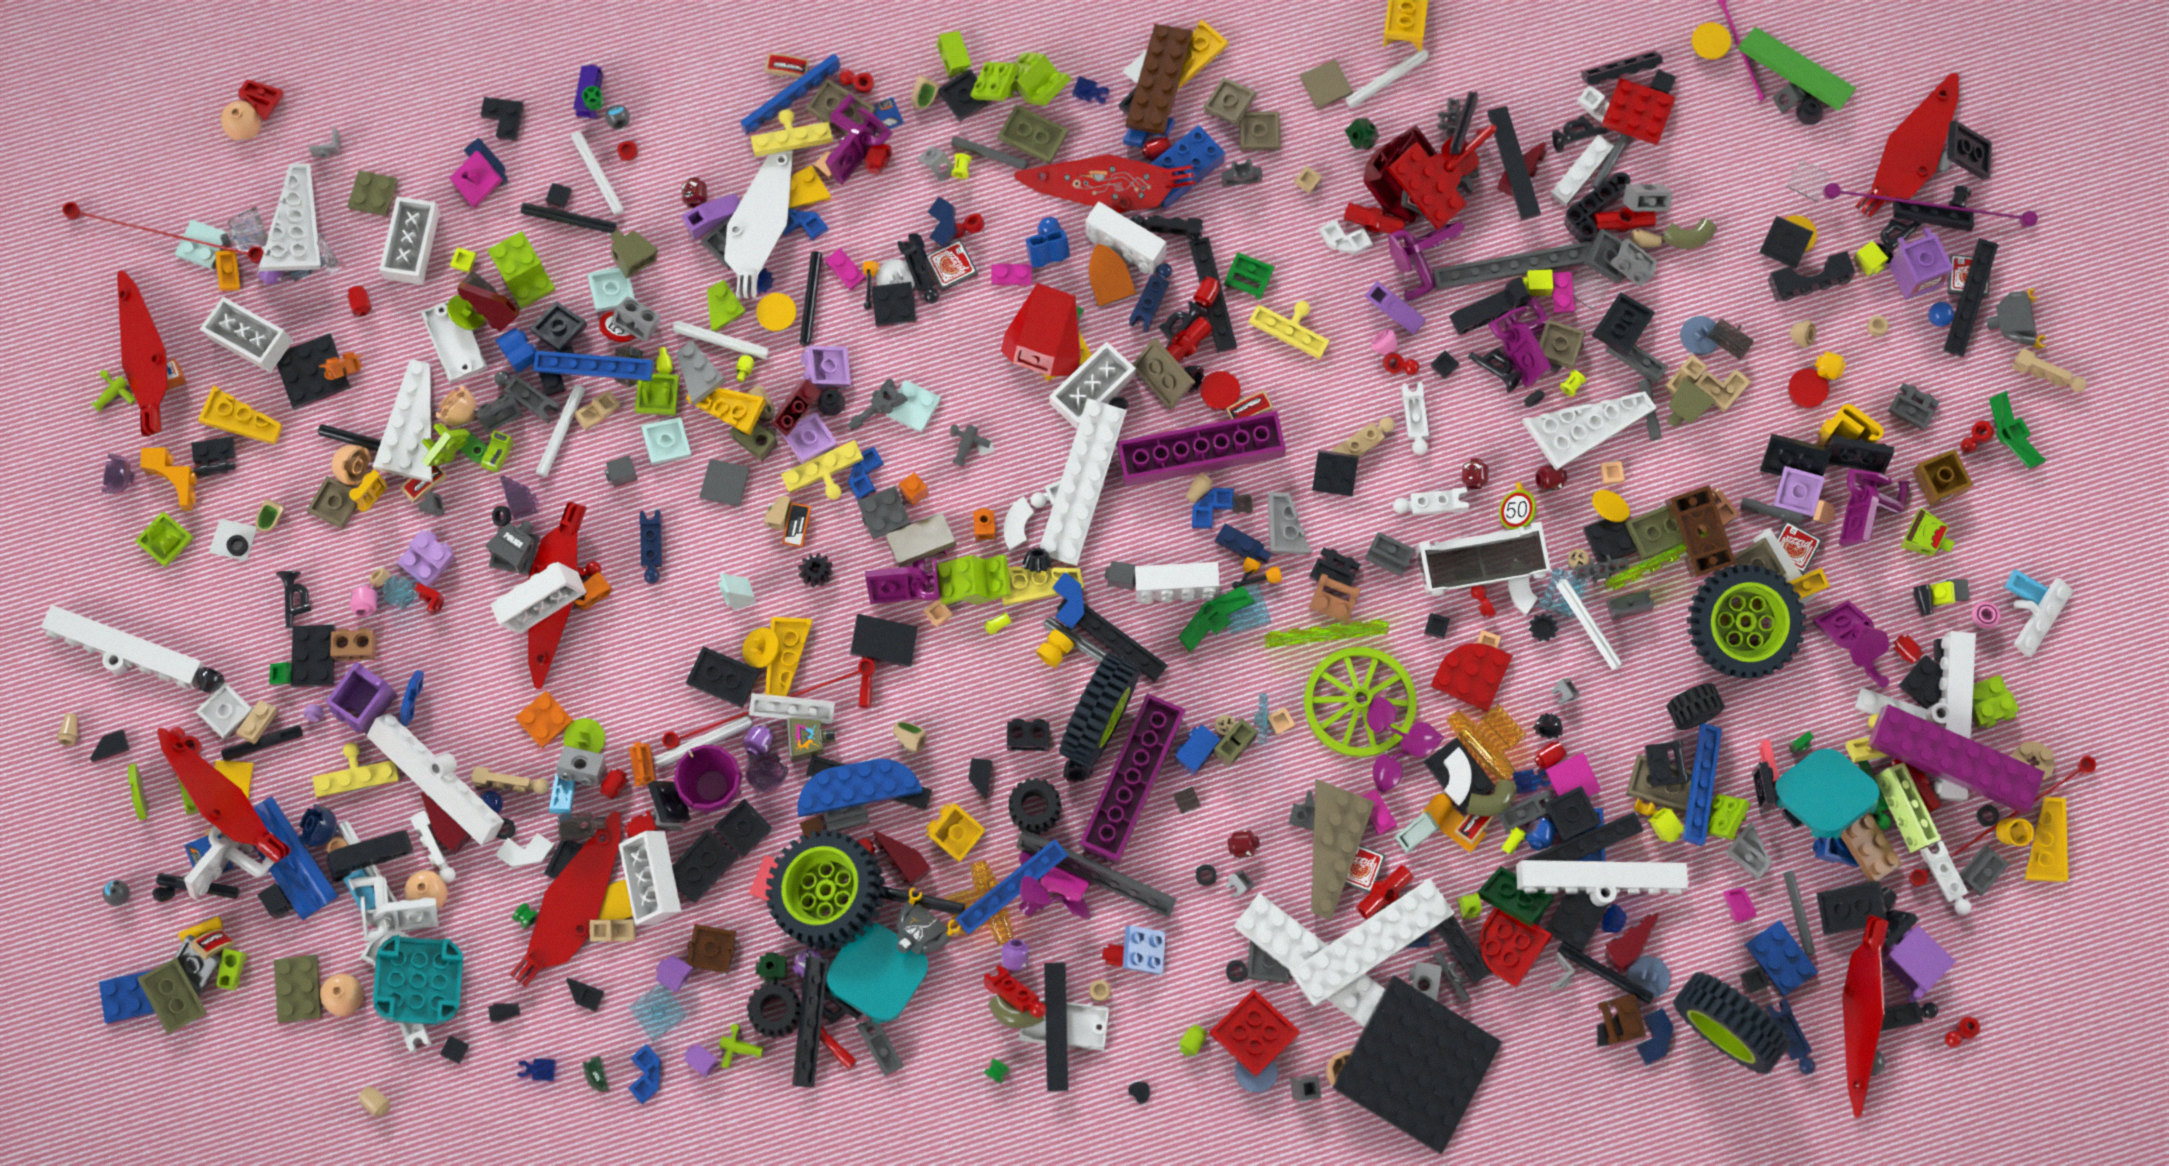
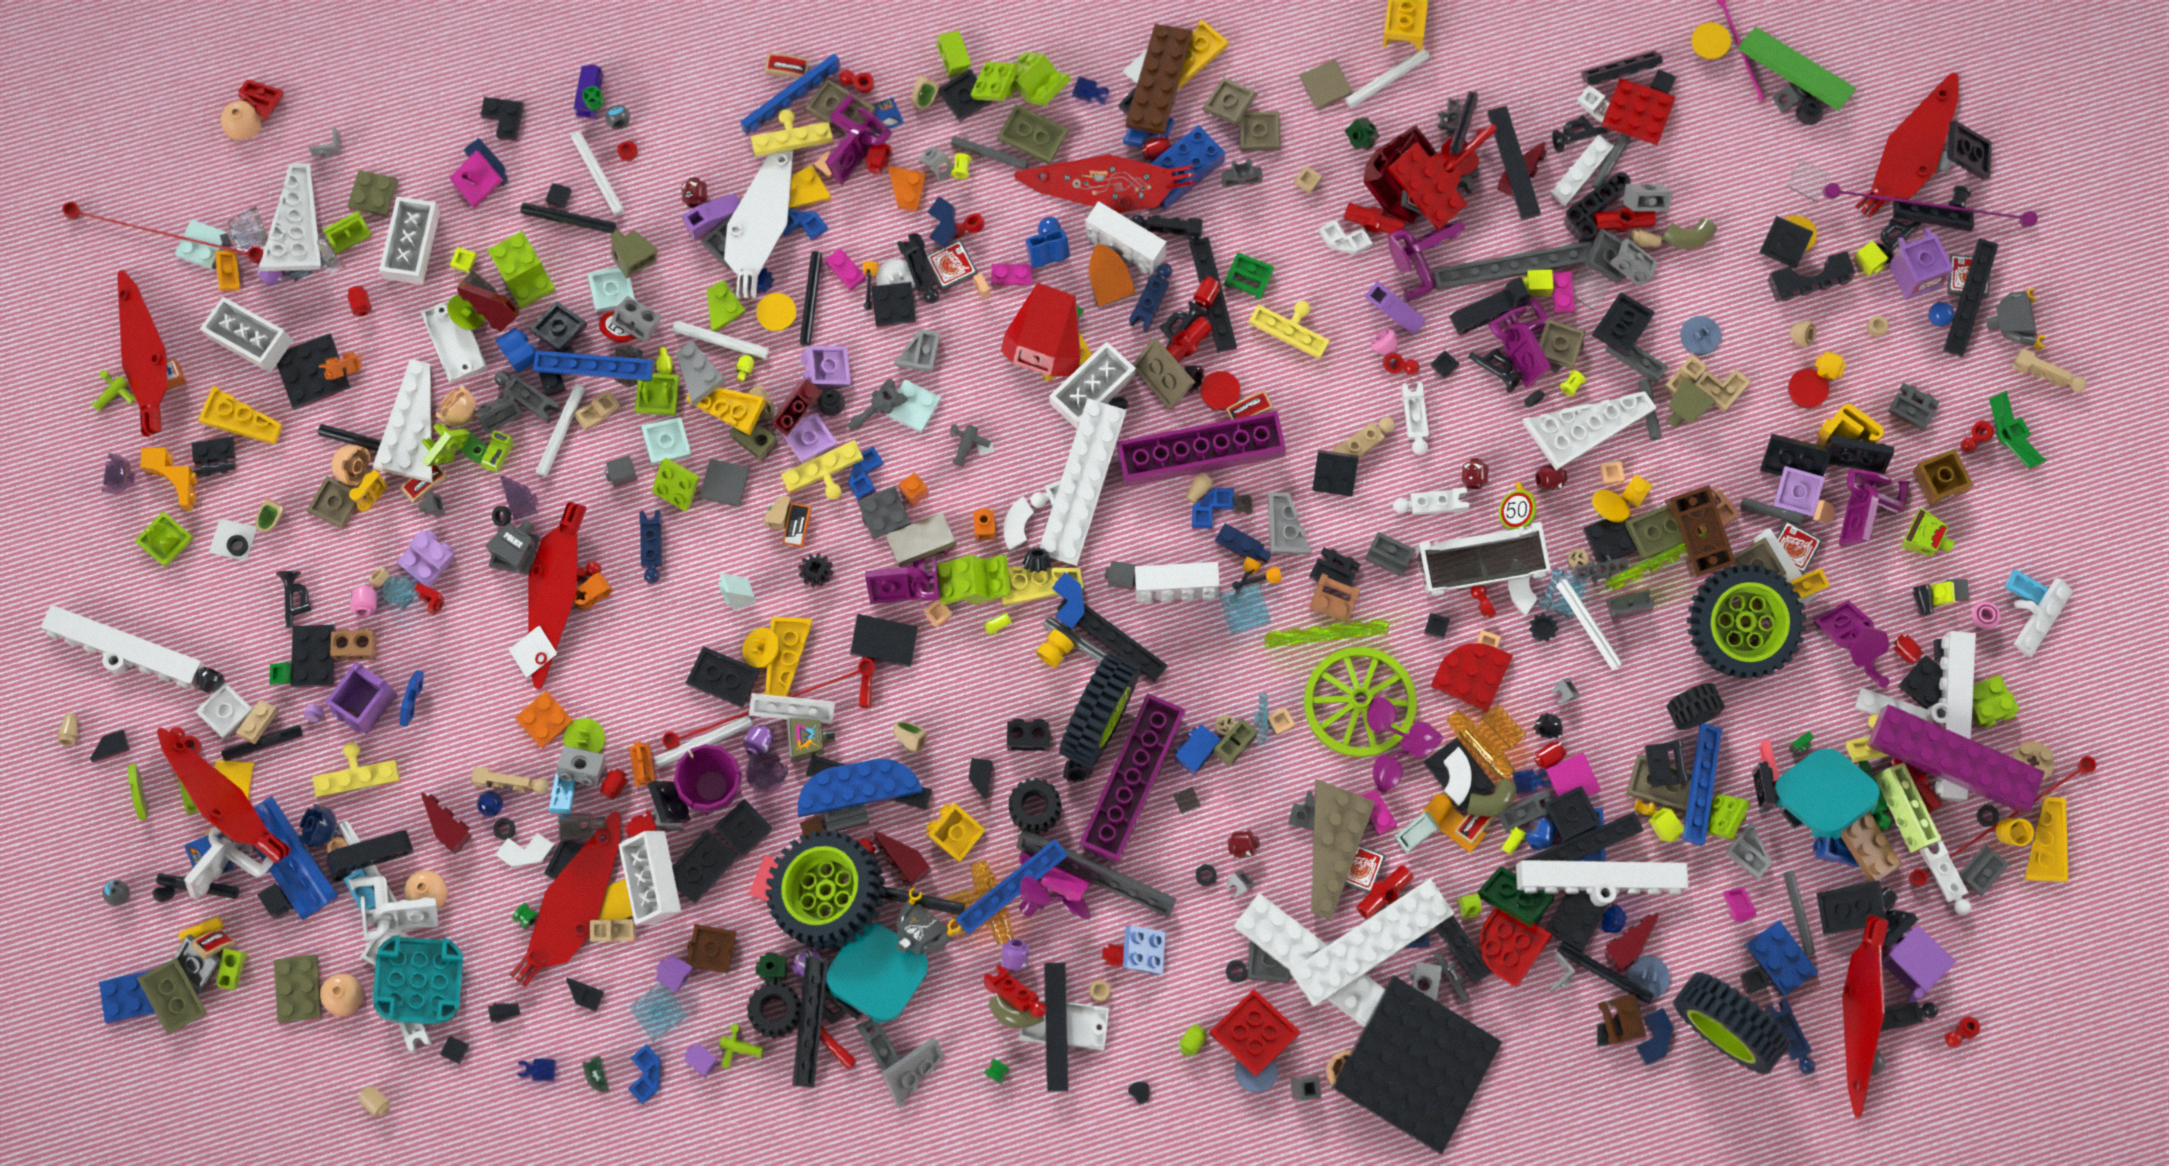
(347, 232): none -> lime hinge
(423, 826): white plate -> none
(435, 778): white hinge -> none
(527, 649): none -> white sticker
(538, 597): white brick -> none
(675, 484): none -> lime plate
(907, 187): none -> orange wing
(909, 1071): none -> light grey wing
(921, 352): none -> light grey wing
(982, 286): none -> light nougat tile
(1214, 616): green plate -> none
(1637, 491): none -> yellow brick
(1730, 338): clear smoke panel -> none

